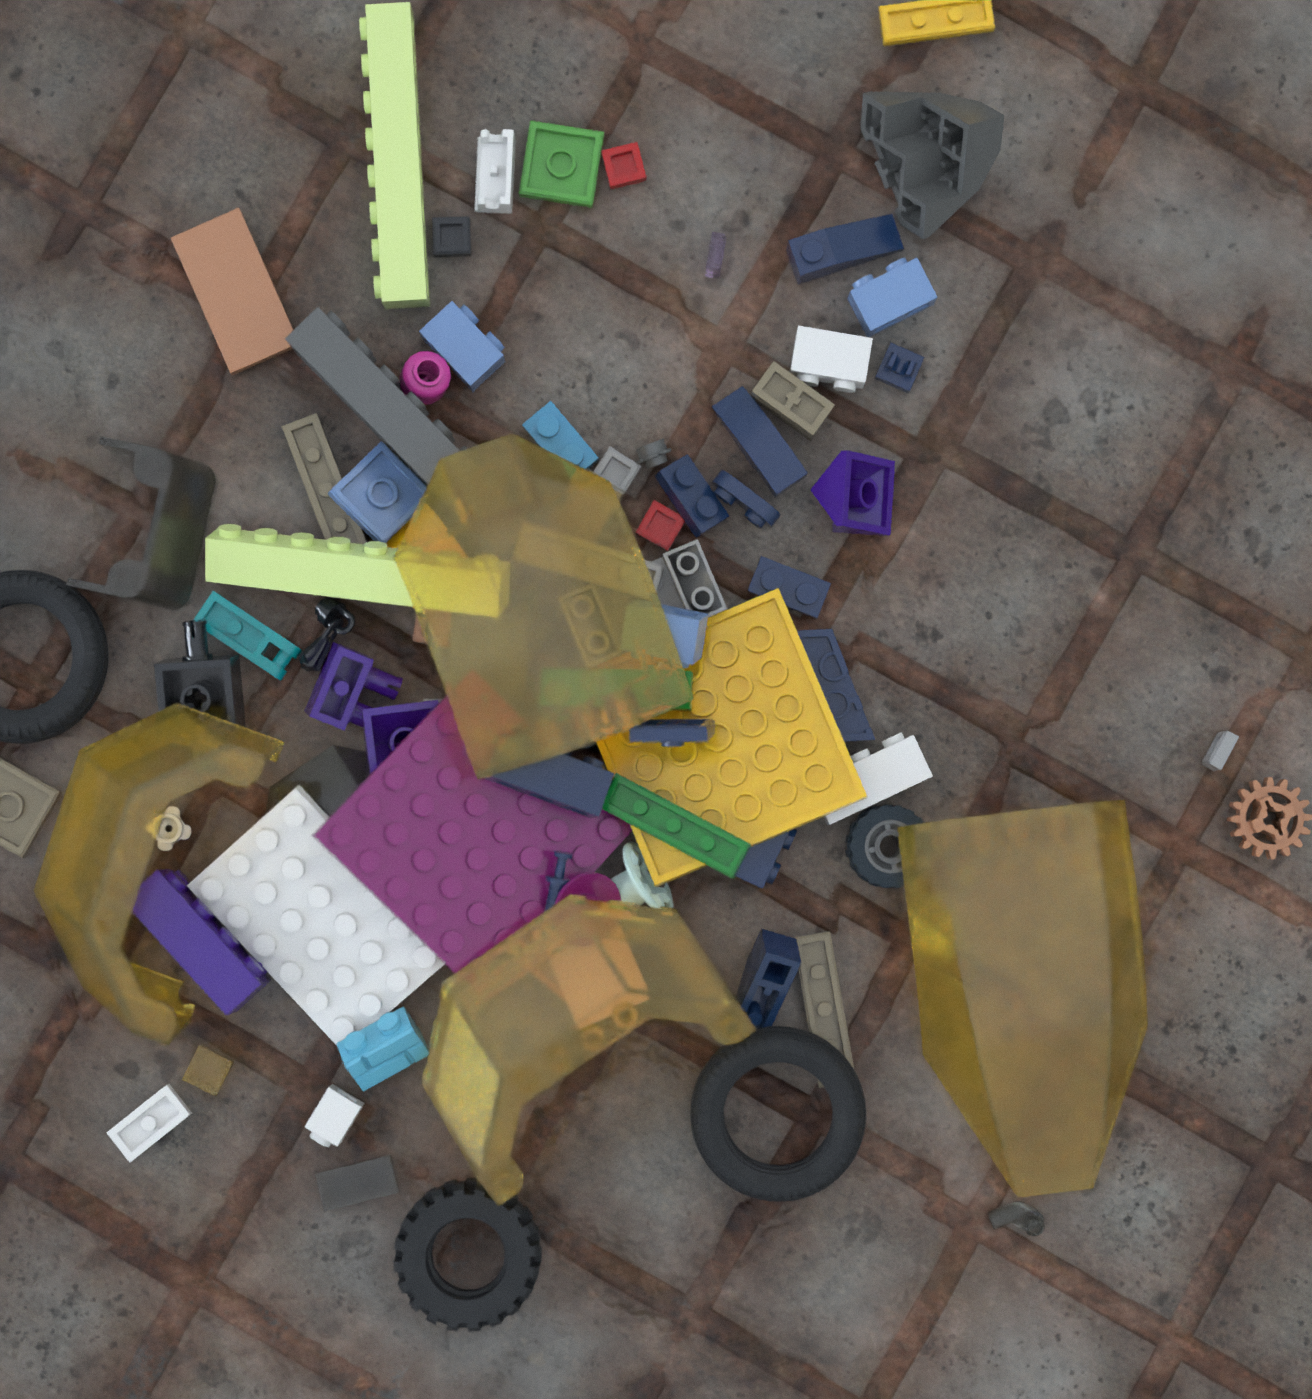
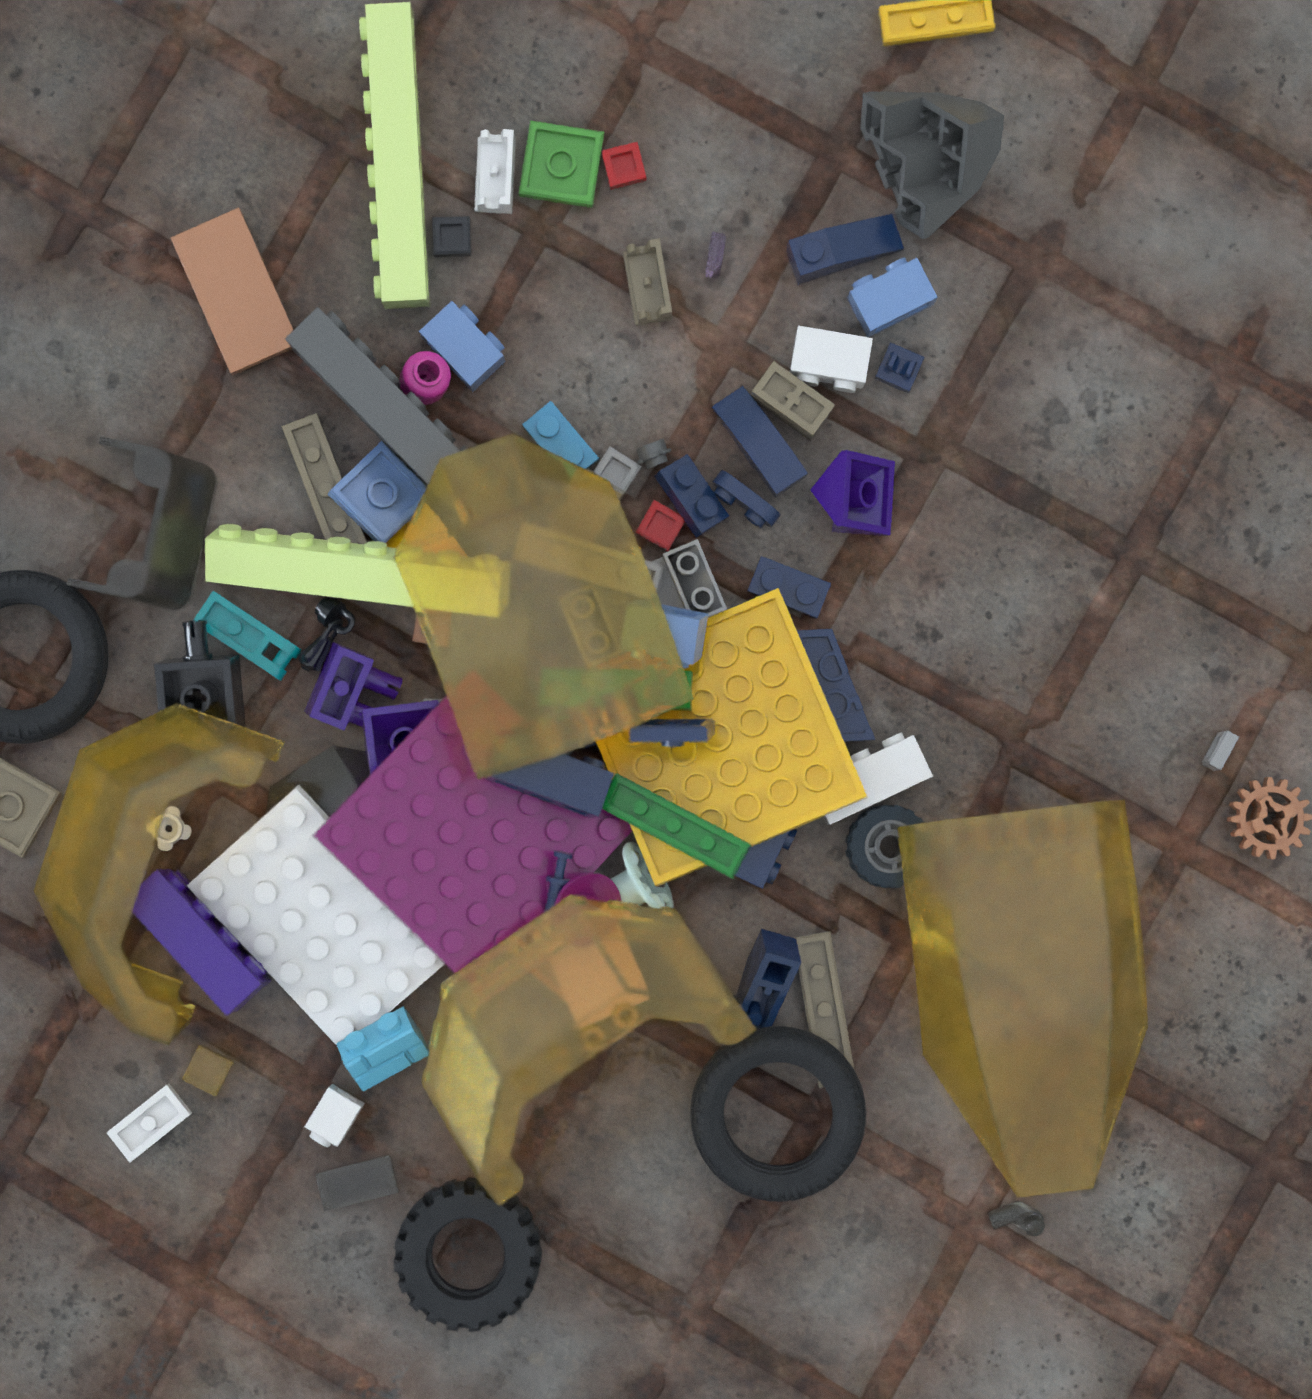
(647, 283): none -> dark tan hinge

